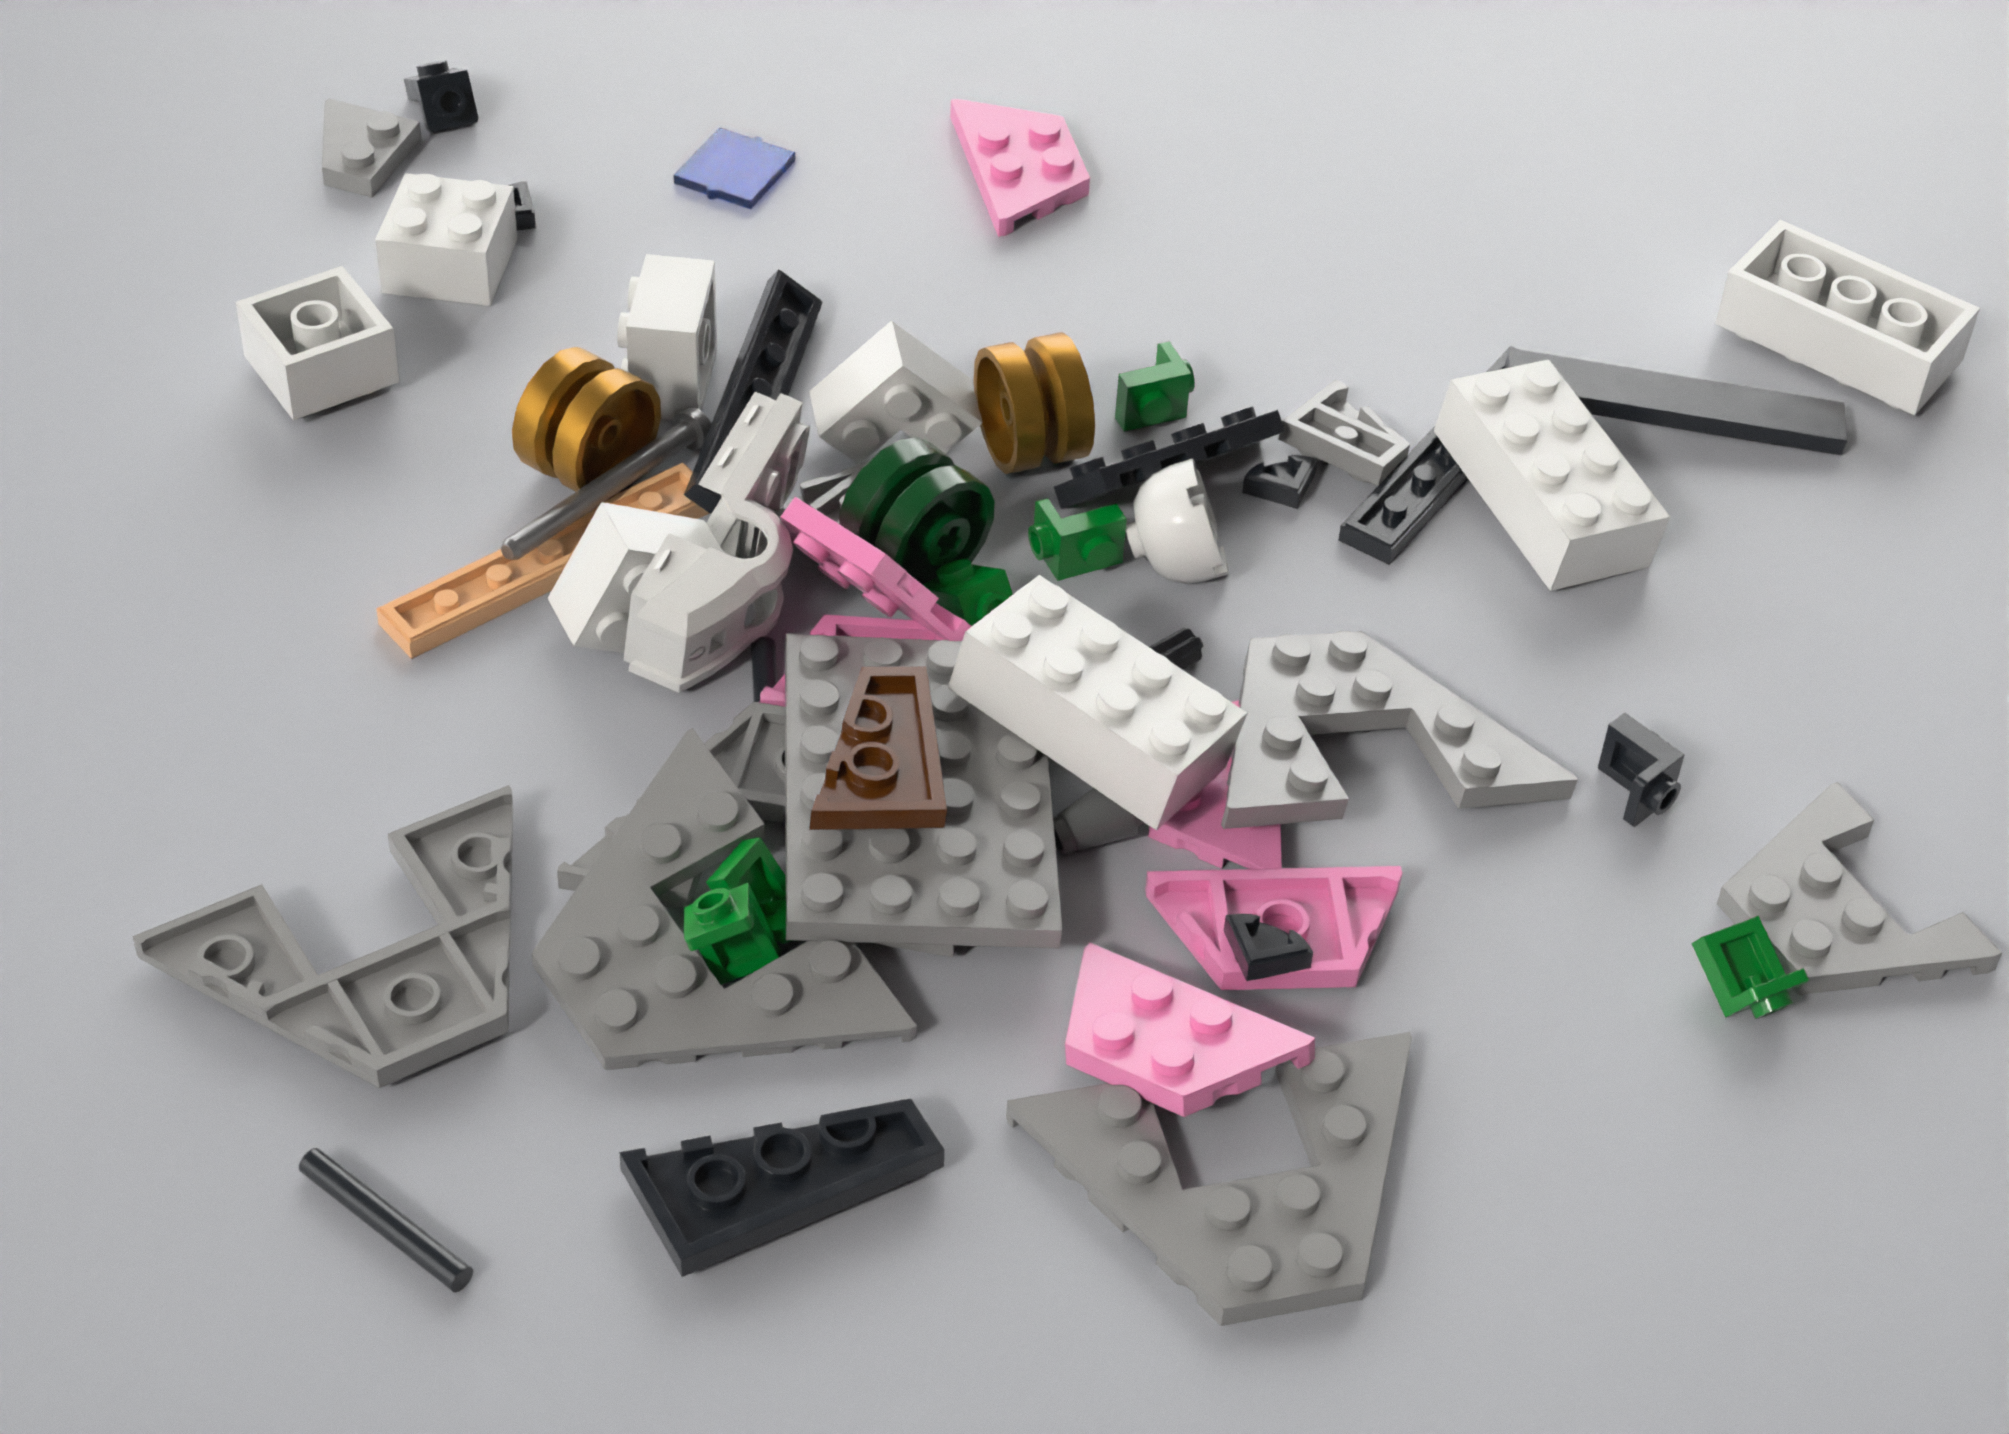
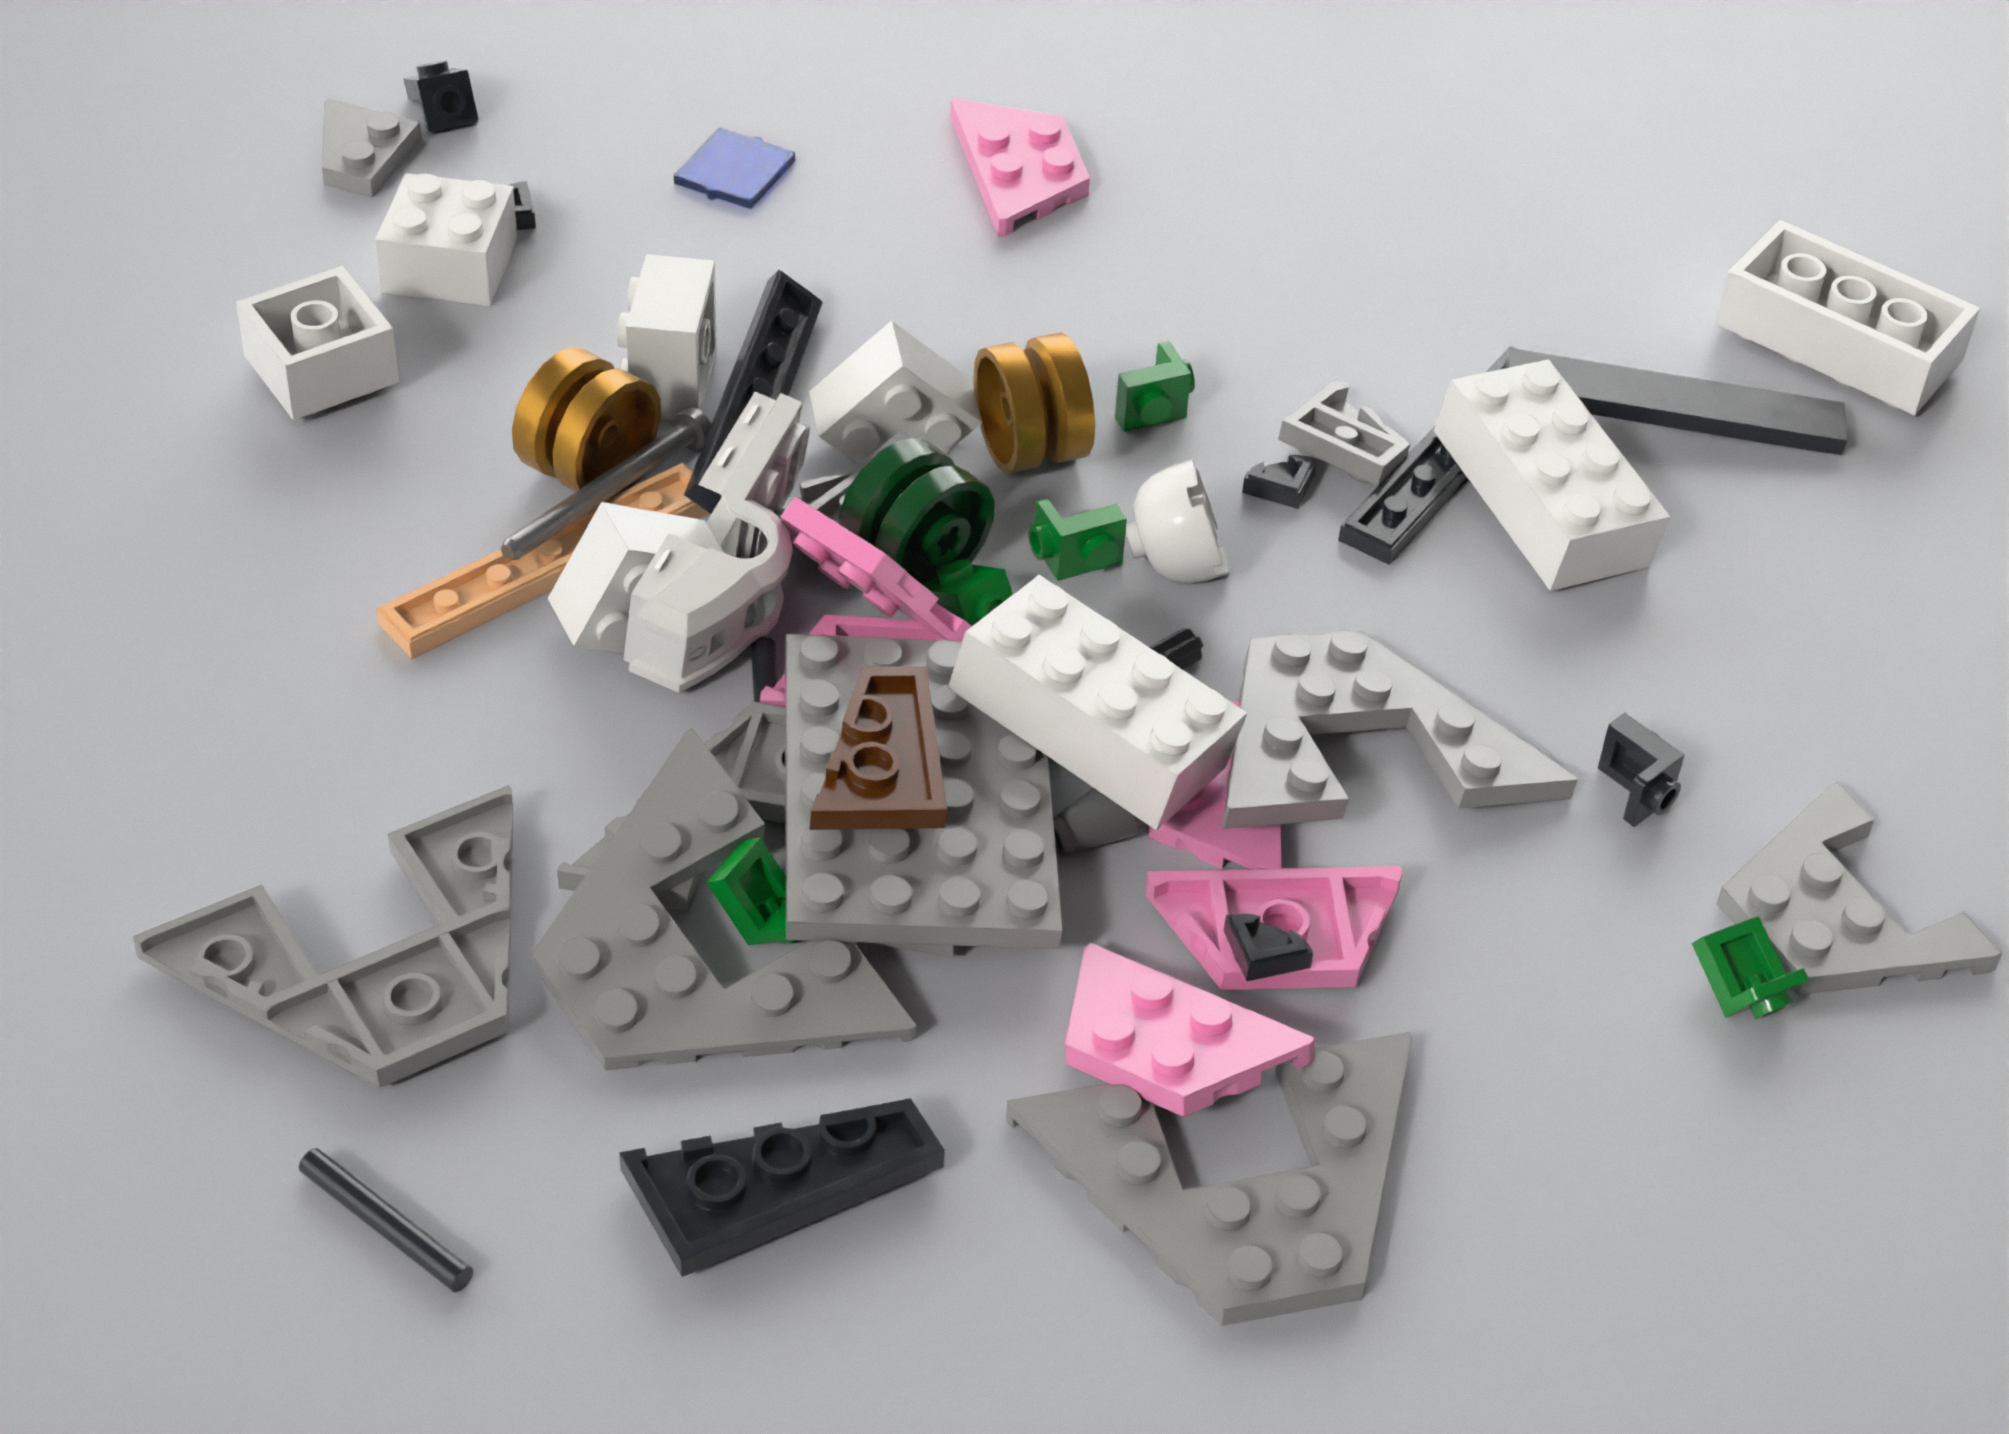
(730, 933): green bracket -> none
(1143, 460): black wing -> none

